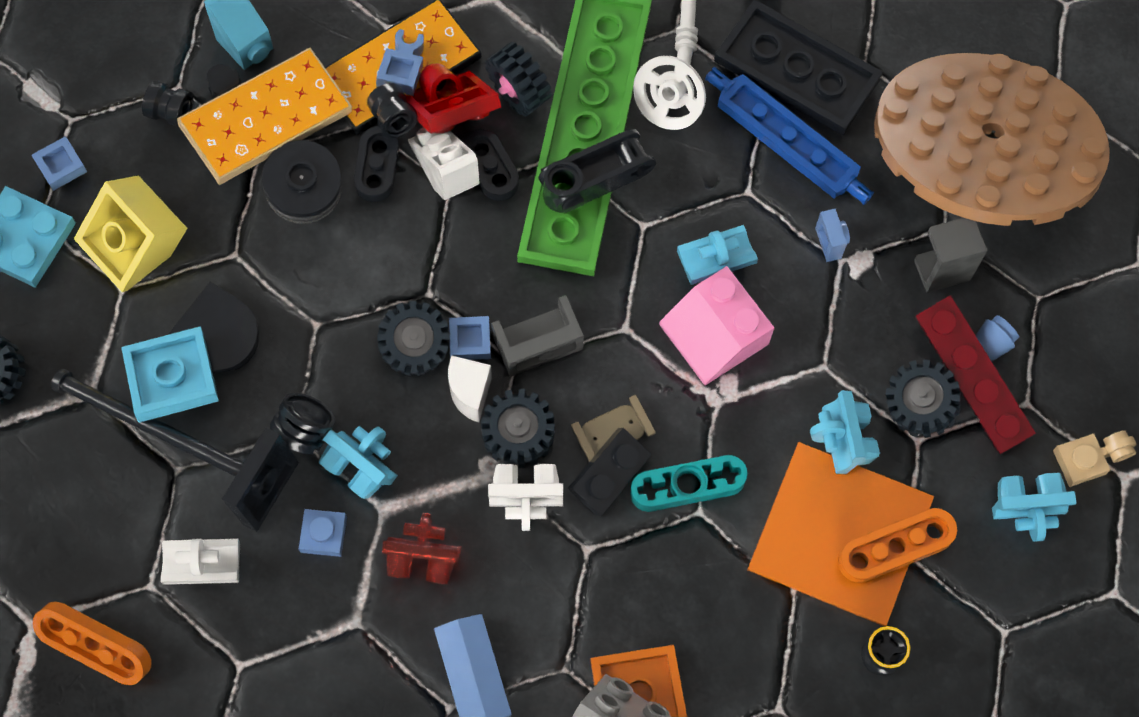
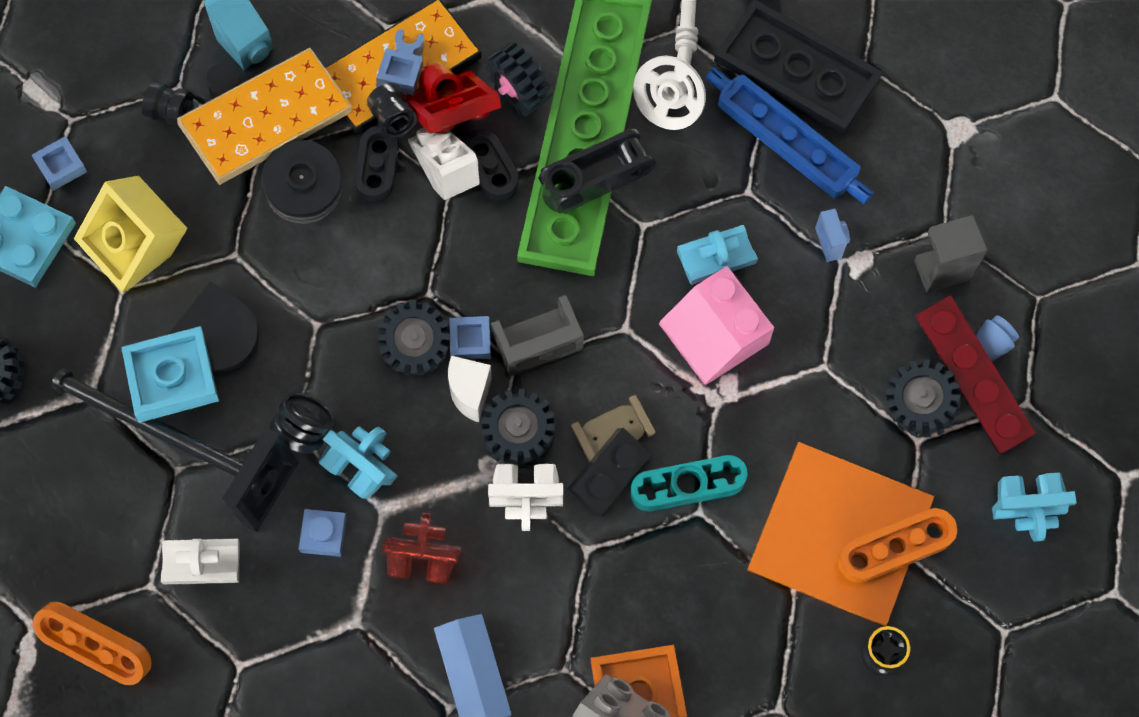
(842, 435): medium azure hips -> none
(1046, 150): medium nougat plate -> none
(1085, 460): tan plate -> none

